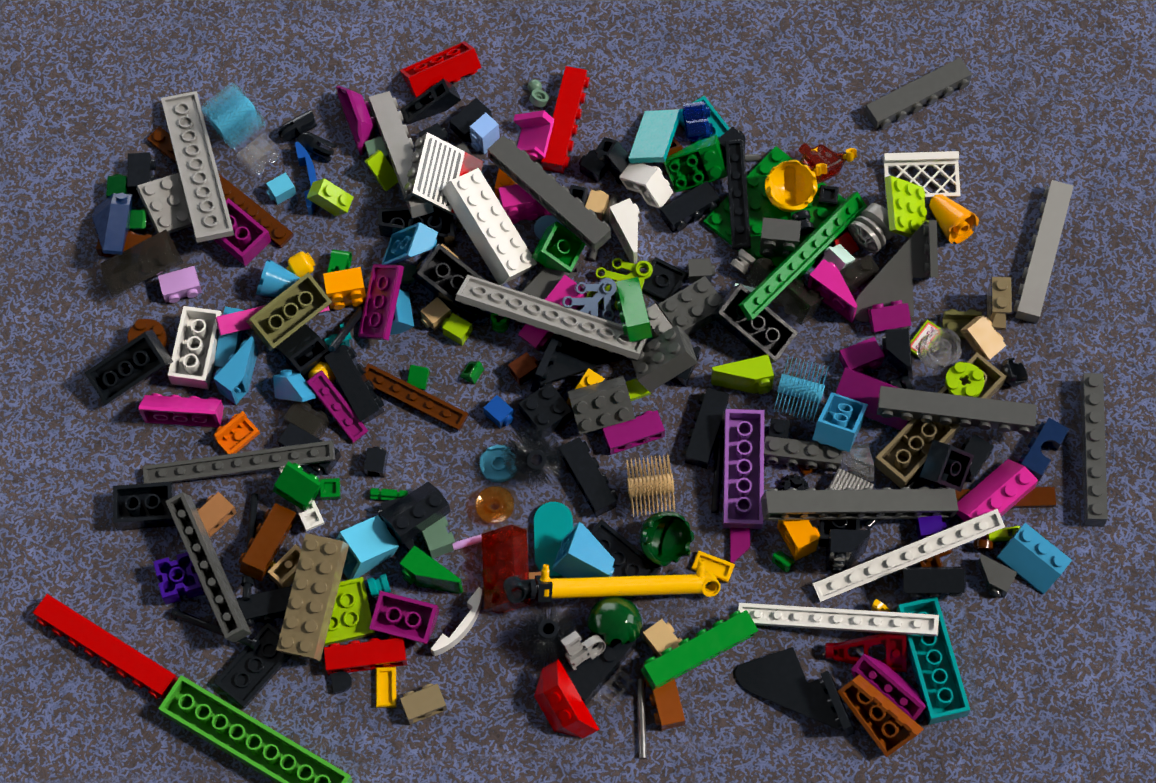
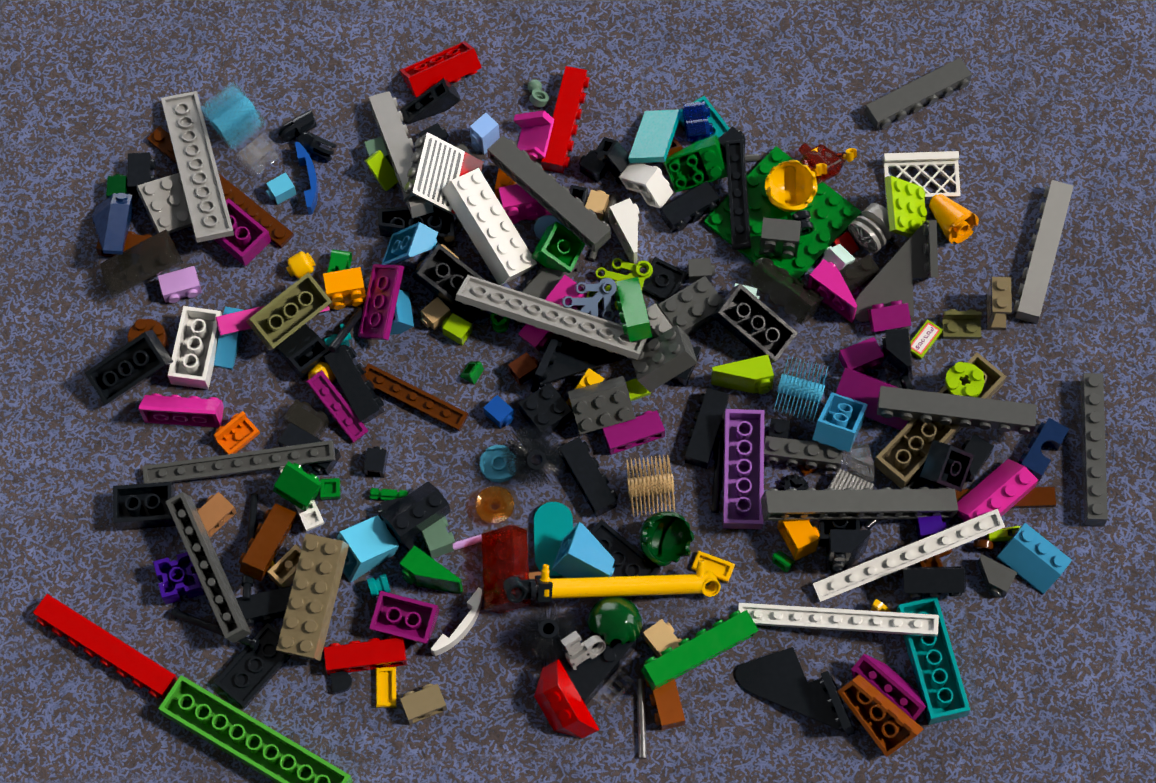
(138, 220): green slope -> none
(235, 377): dark azure slope -> none
(275, 280): dark azure cone -> none
(292, 387): dark azure slope -> none
(330, 197): lime brick -> none
(350, 613): lime plate -> none
(357, 116): magenta wedge -> none
(408, 272): sand green tile -> none
(418, 376): green slope -> none
(466, 117): black brick -> none
(739, 543): magenta tile -> none
(743, 261): light grey wheel -> none
(802, 256): green plate -> none
(828, 195): black tile -> none
(894, 644): dark red plate -> none
(937, 358): clear brick -> none
(983, 337): tan brick -> none
(1015, 372): black hair -> none

